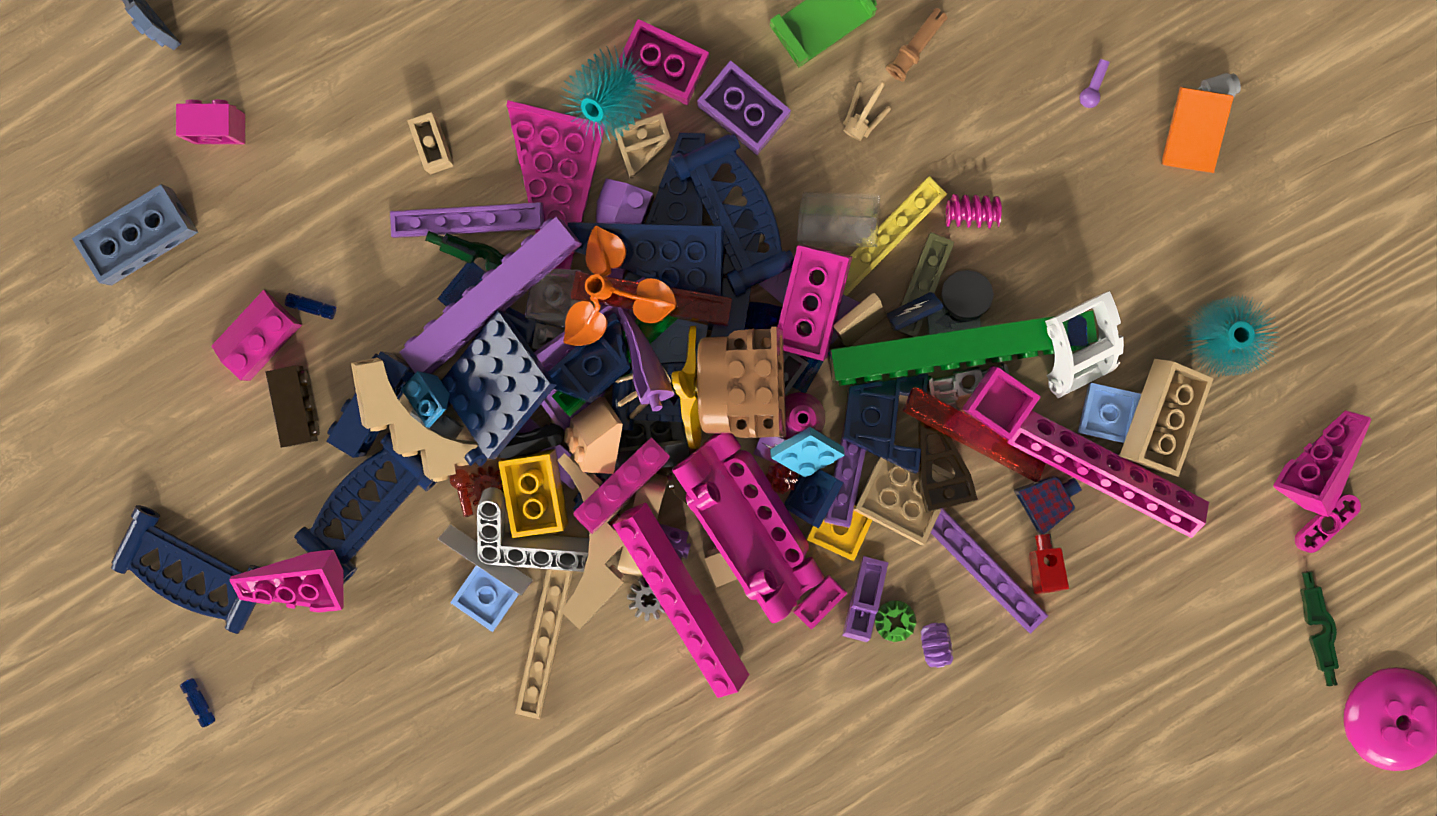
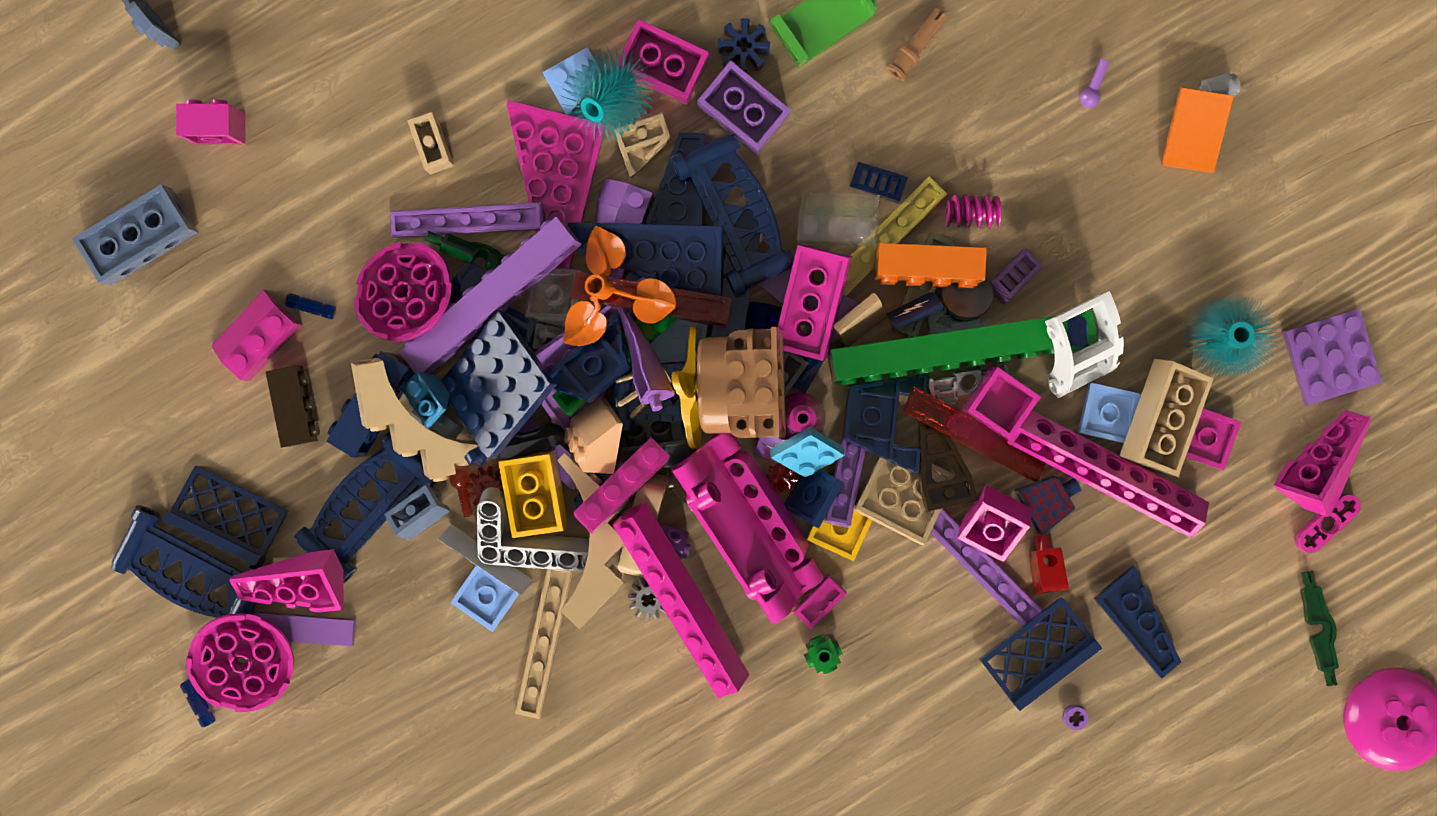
(215, 536): none -> dark blue fence
(234, 684): none -> dark pink brick
(313, 628): none -> medium lavender tile
(388, 277): none -> dark pink brick
(416, 512): none -> sand blue brick
(560, 72): none -> light blue wing
(719, 568): tan brick -> none
(751, 40): none -> dark blue gear
(816, 647): none -> green brick
(857, 126): tan plant -> none
(865, 599): medium lavender slope -> none
(891, 176): none -> clear blue slope
(893, 609): bright green gear -> none
(929, 264): none -> orange brick
(937, 645): medium lavender gear -> none
(995, 523): none -> dark pink brick
(1003, 288): none -> medium lavender slope
(1050, 673): none -> dark blue fence
(1080, 723): none -> medium lavender bush
(1133, 613): none -> dark blue wing
(1213, 439): none -> dark pink plate
(1332, 357): none -> medium lavender plate

